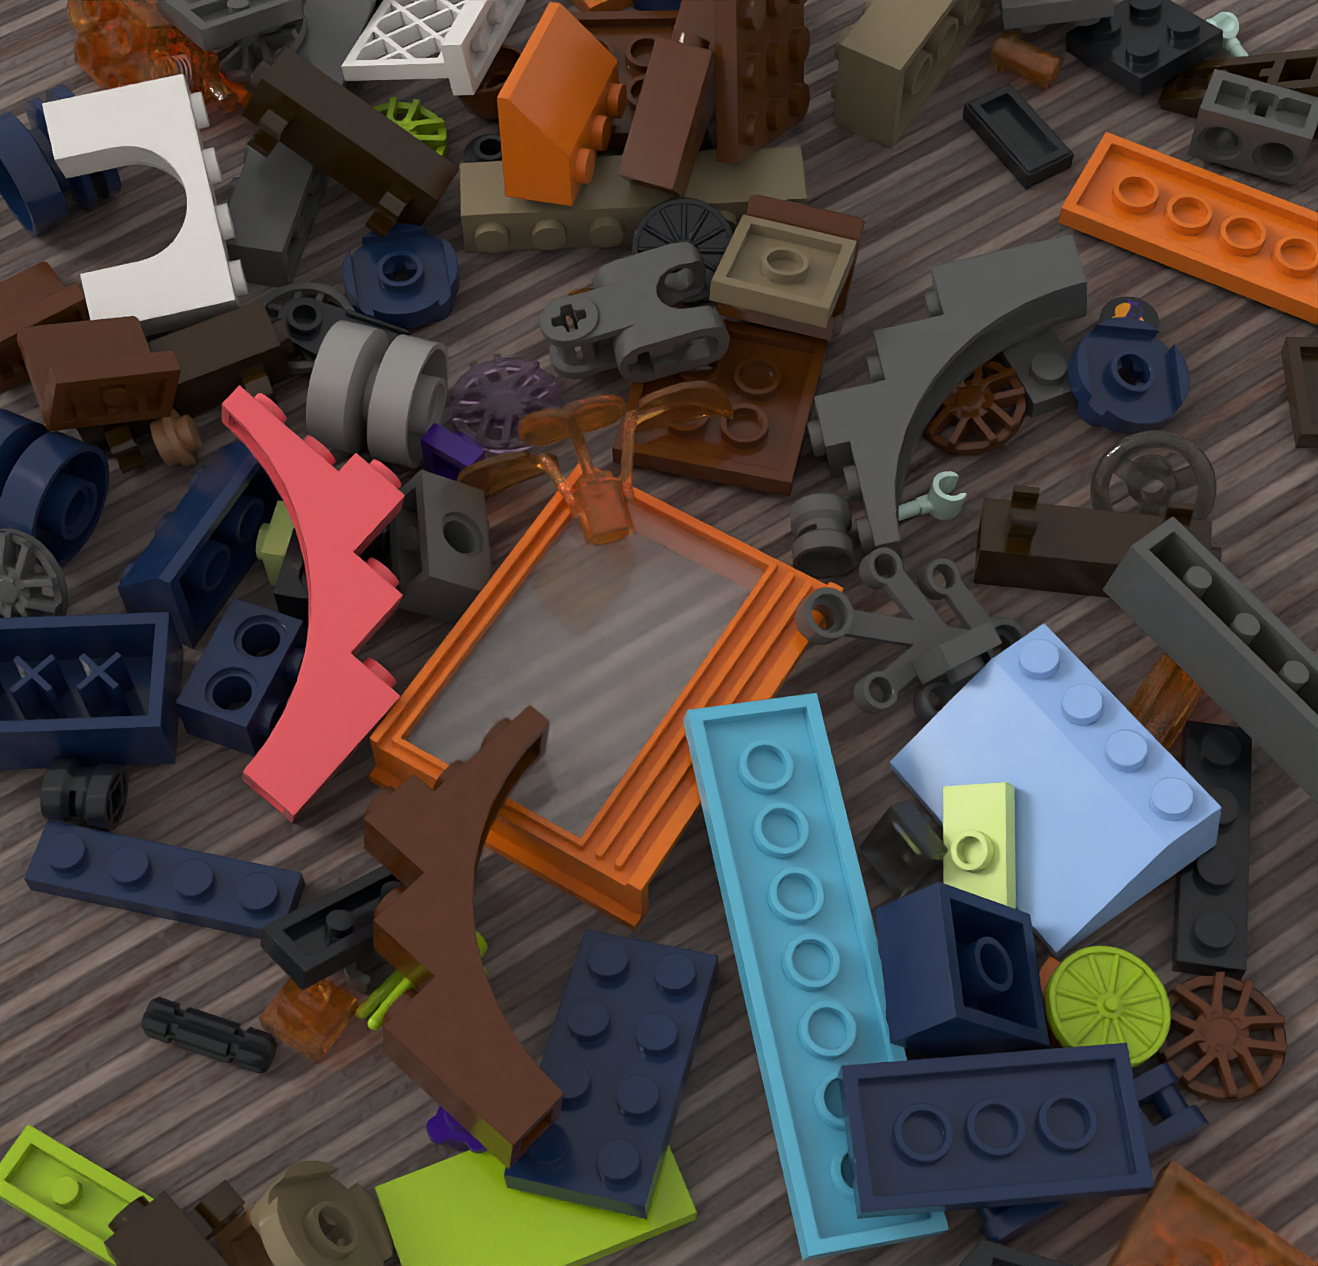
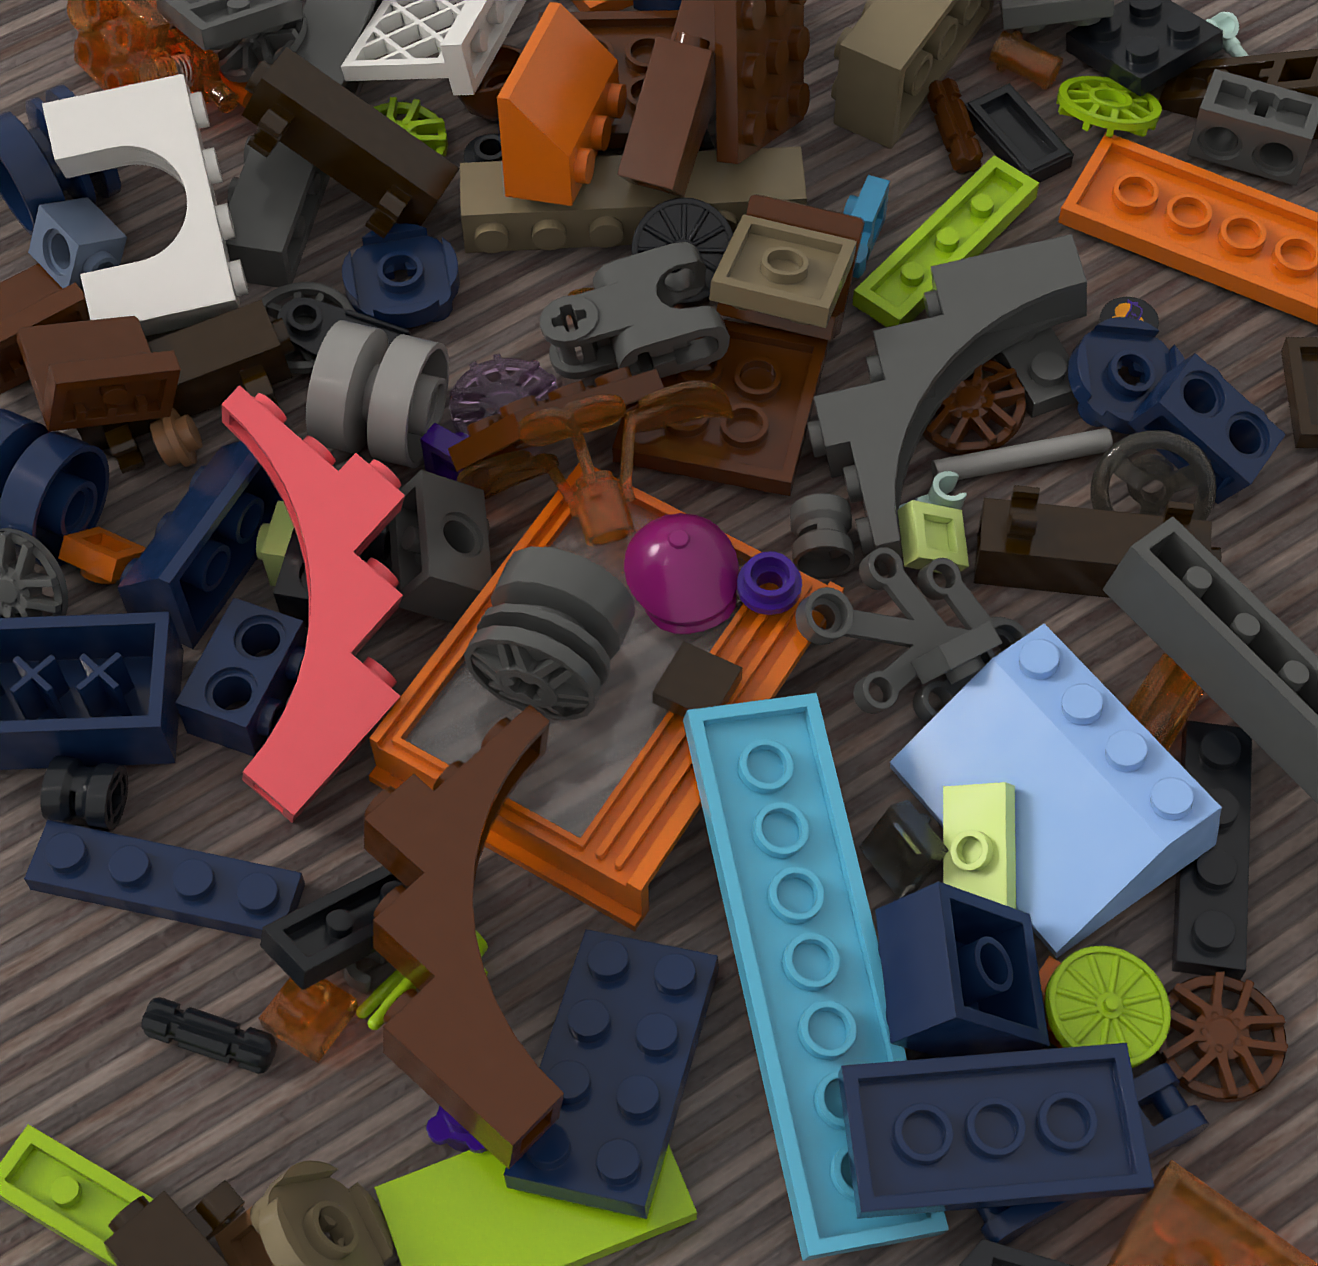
(75, 240): none -> sand blue brick
(99, 554): none -> orange plate
(500, 434): none -> reddish brown plate
(550, 632): none -> dark grey wheel
(683, 573): none -> magenta hat
(696, 681): none -> dark brown tile
(769, 568): none -> dark purple plate
(872, 207): none -> dark azure plate
(932, 533): none -> yellowish green plate
(952, 233): none -> lime plate
(955, 125): none -> reddish brown axle
(1025, 454): none -> light grey bar
(1108, 105): none -> lime wheel
(1214, 416): none -> dark blue brick

